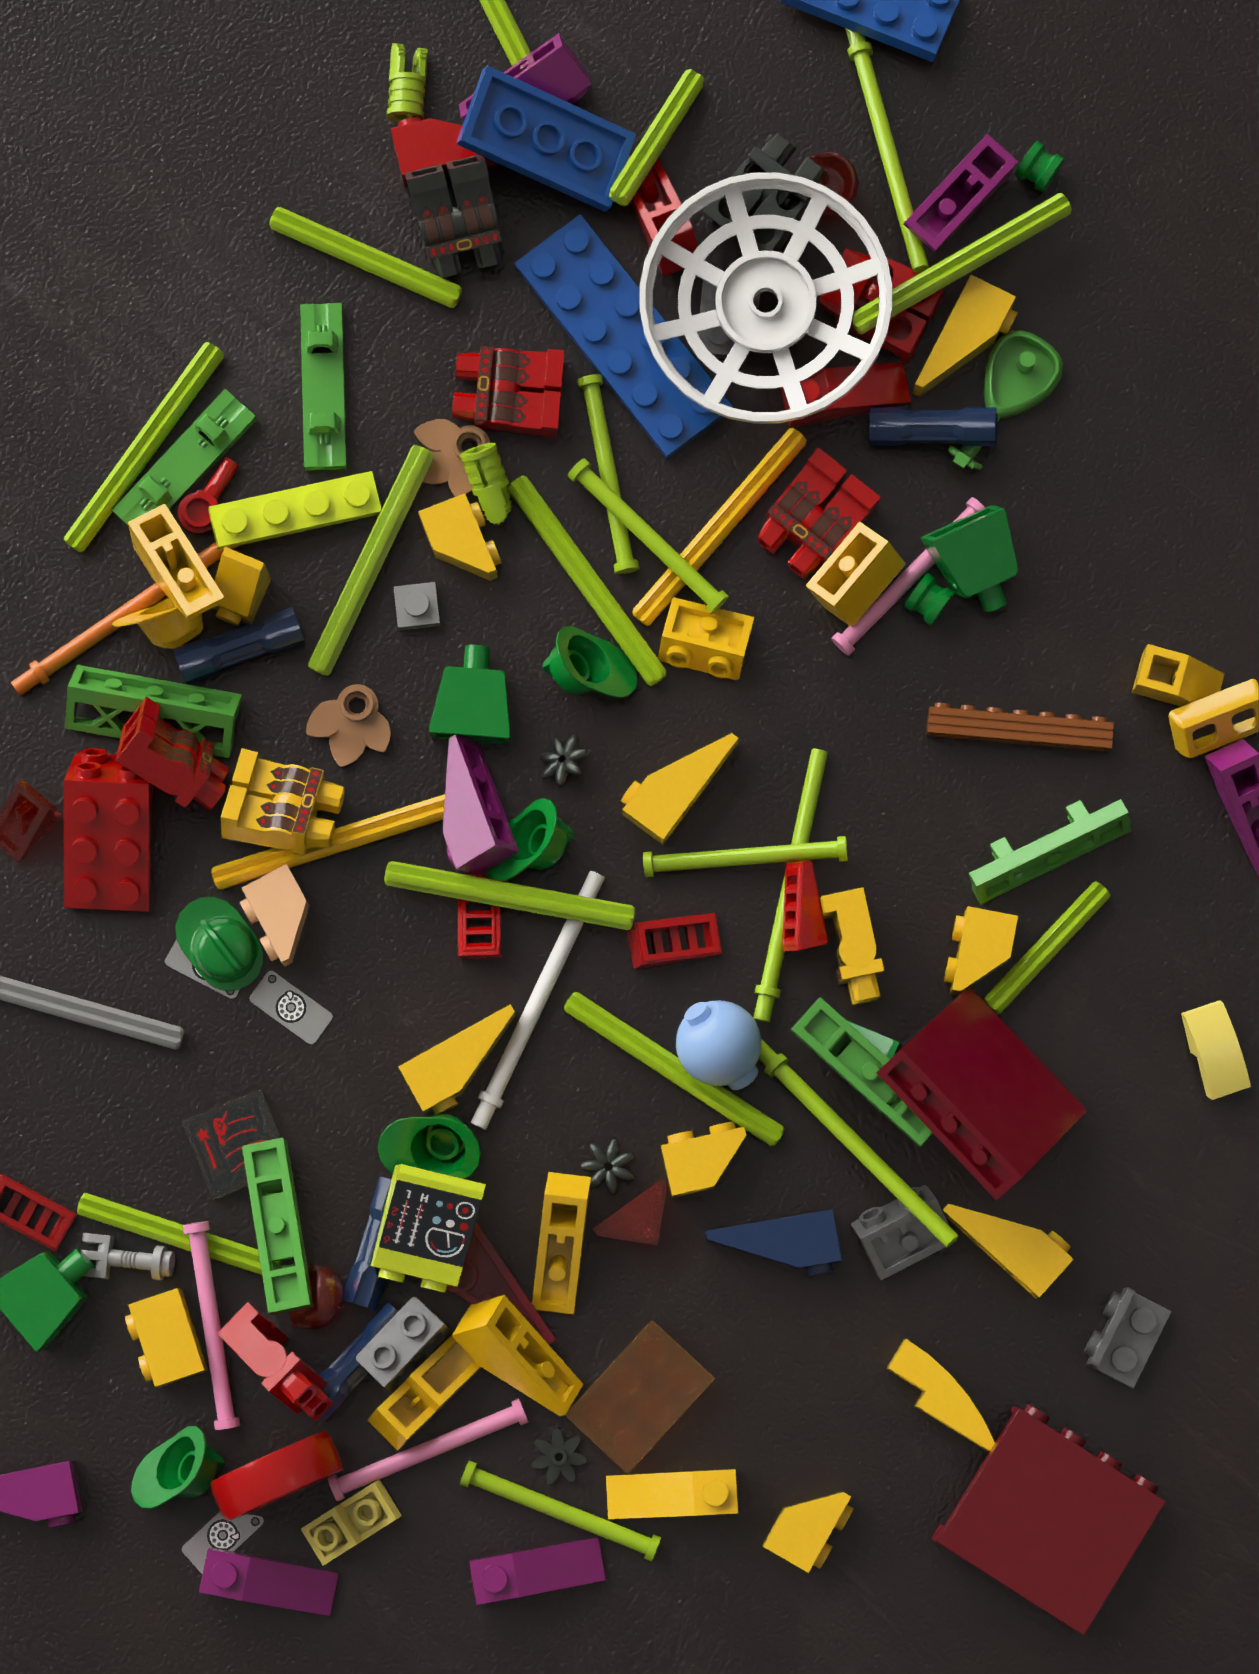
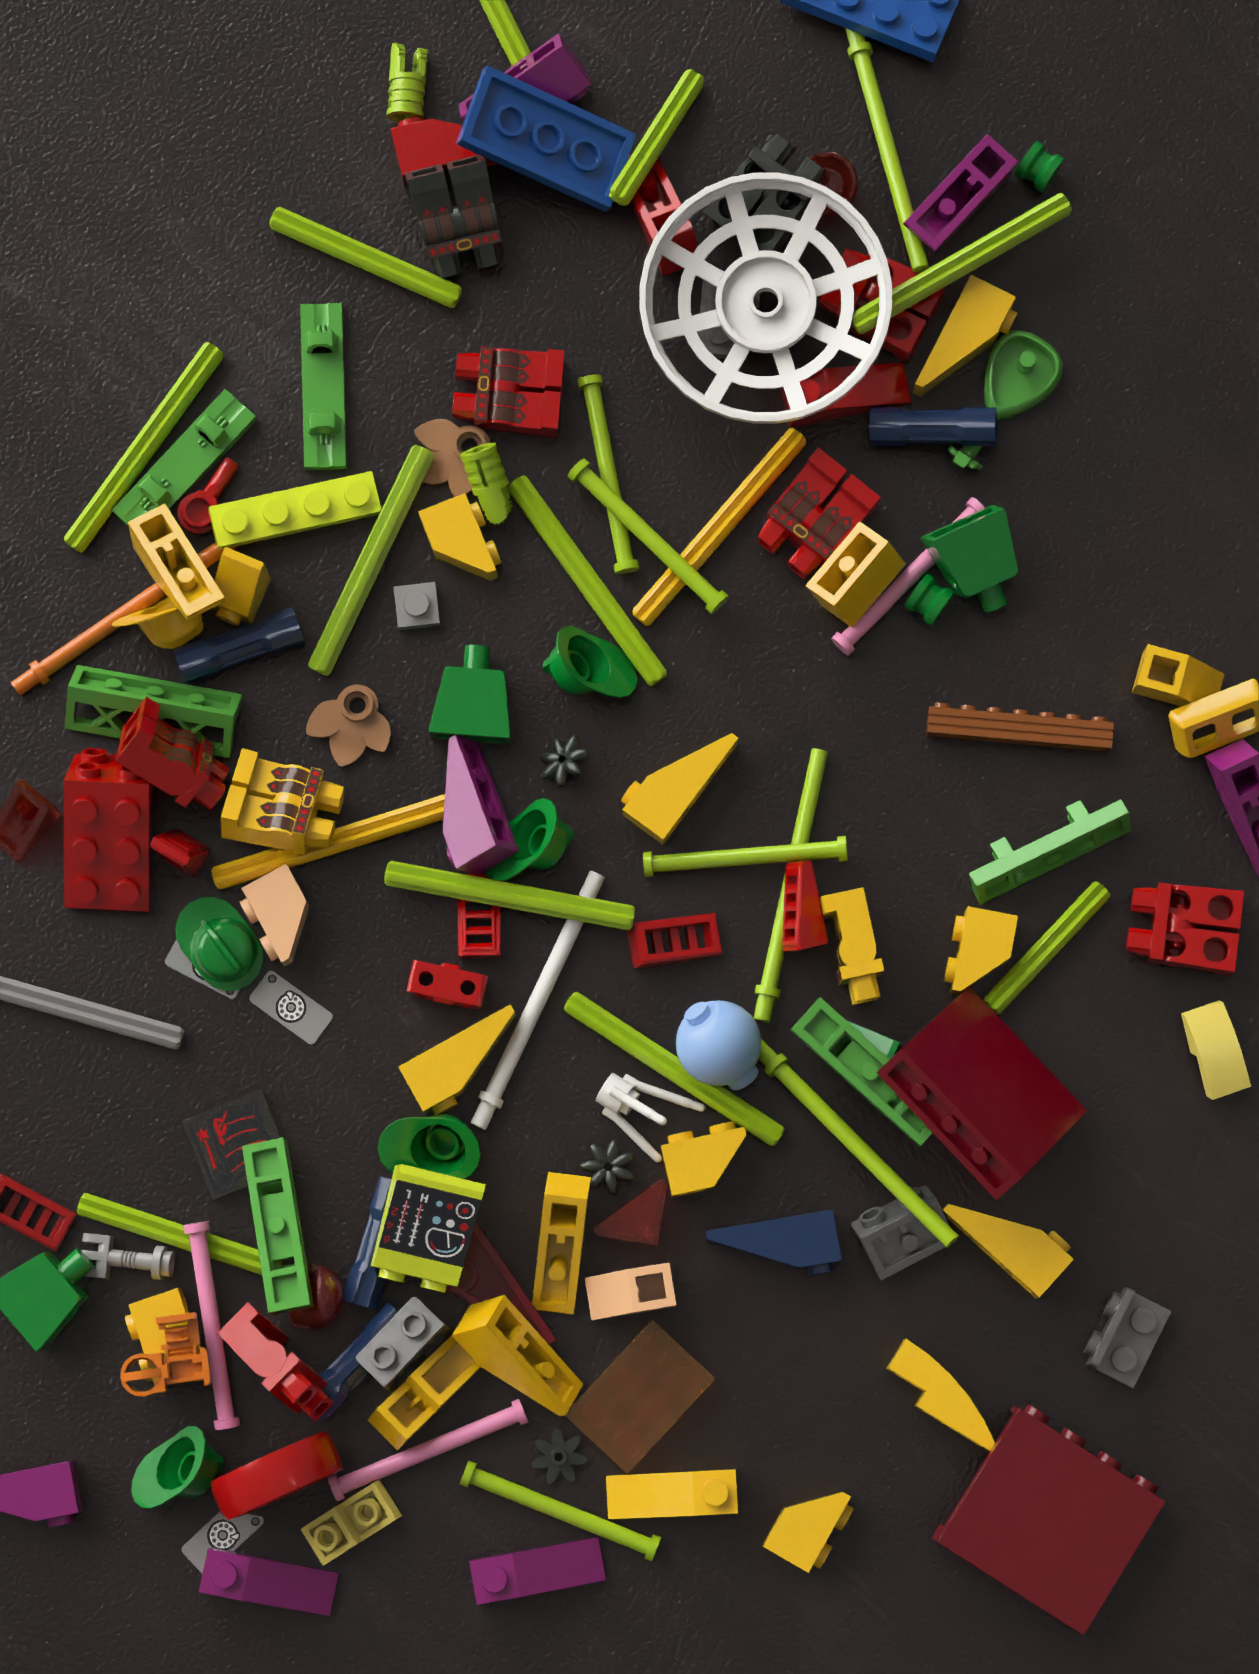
(180, 850): none -> red slope
(180, 1357): none -> orange piece
(447, 984): none -> red piece
(602, 316): blue plate -> none
(620, 1096): none -> white plant
(630, 1291): none -> light nougat slope
(705, 640): yellow bracket -> none
(1174, 930): none -> red hips

